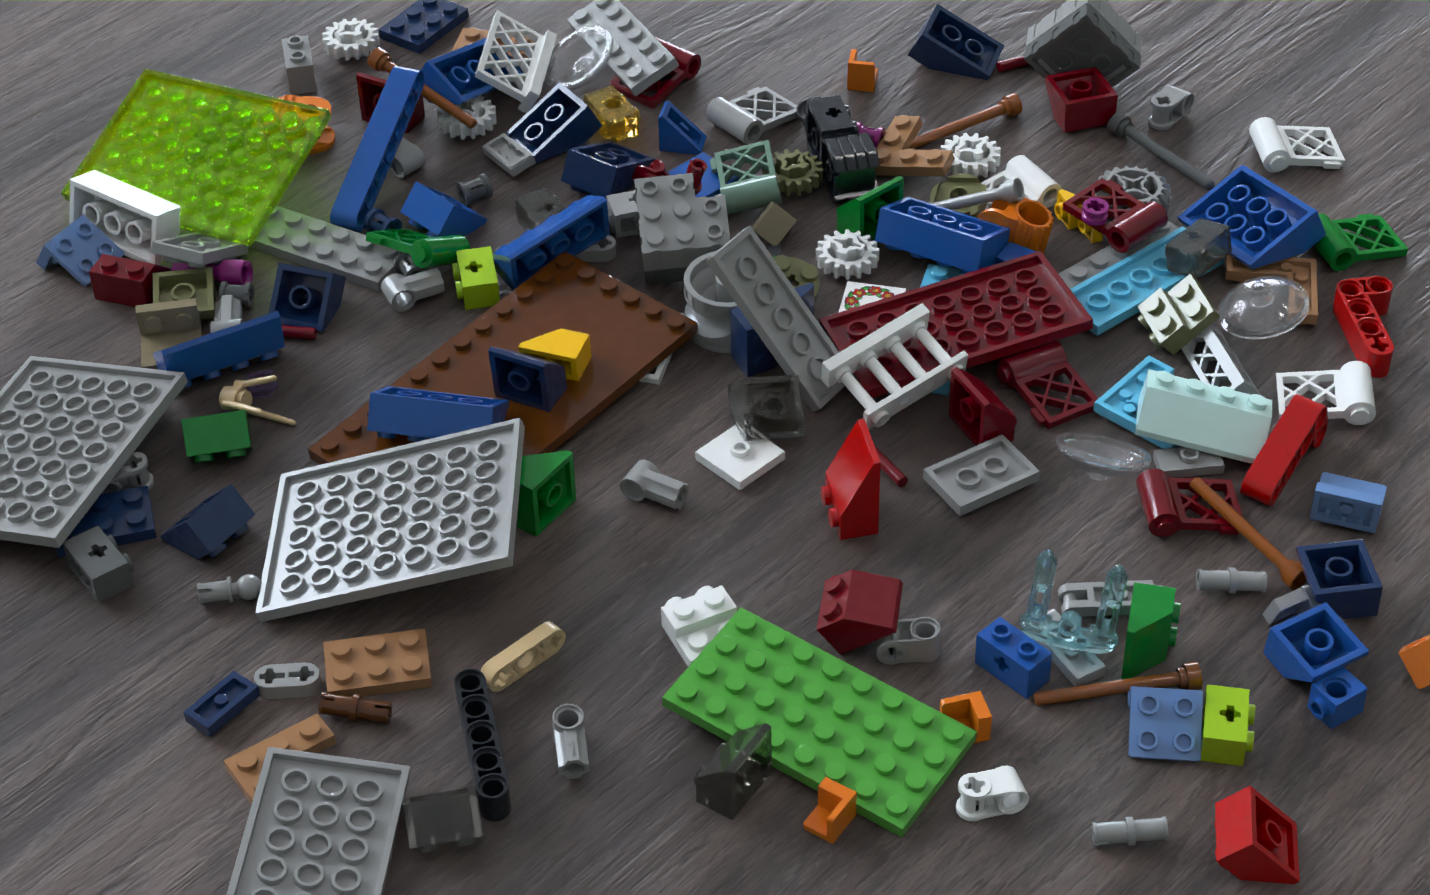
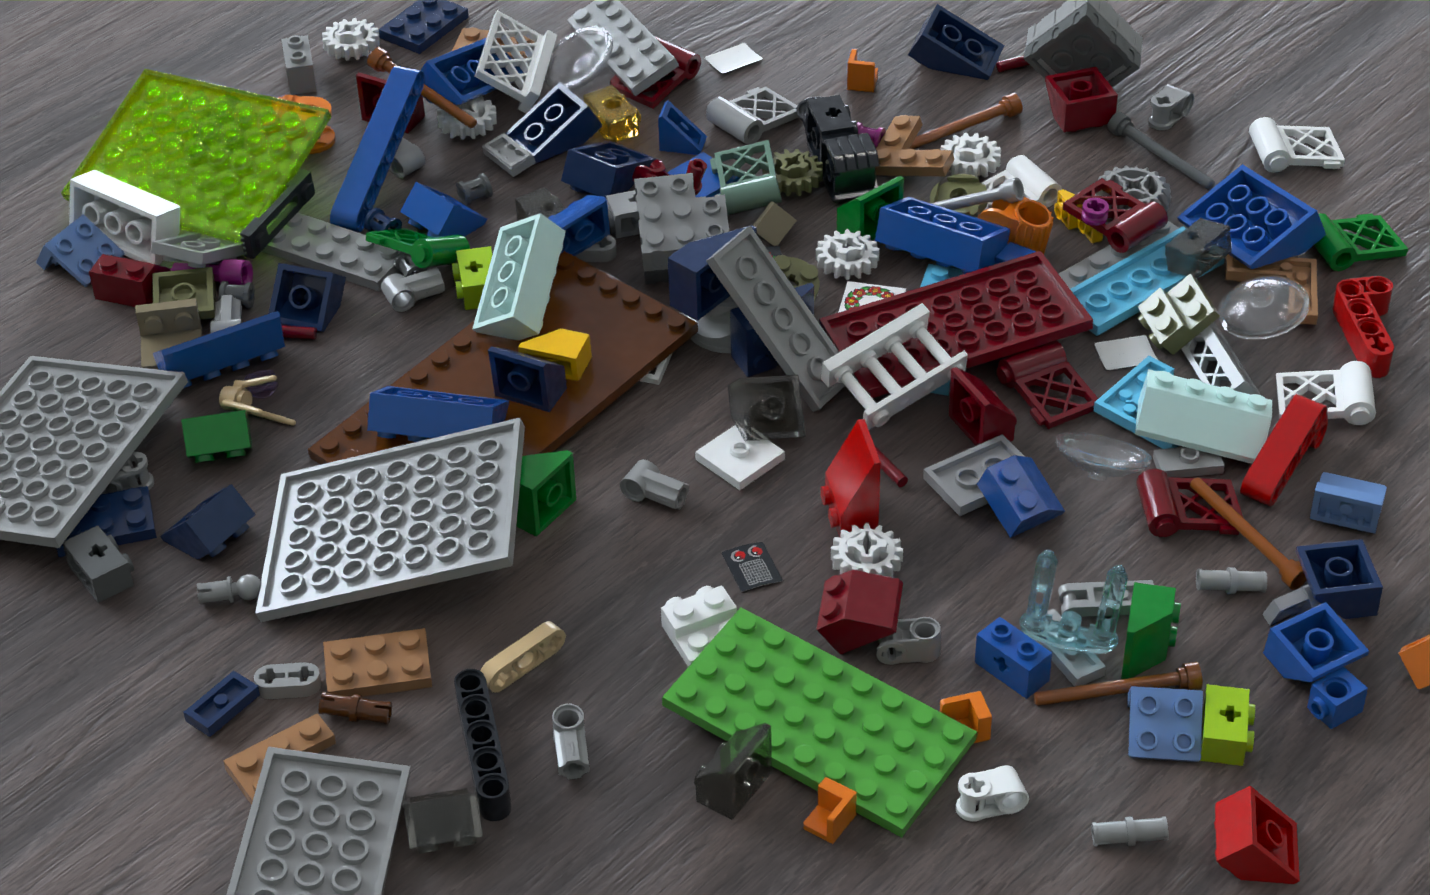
(257, 235): none -> black container
(520, 278): none -> light aqua slope
(692, 282): none -> dark blue slope
(733, 58): none -> white sticker
(751, 566): none -> black sticker
(867, 551): none -> white gear
(1019, 494): none -> blue slope
(1124, 352): none -> white sticker

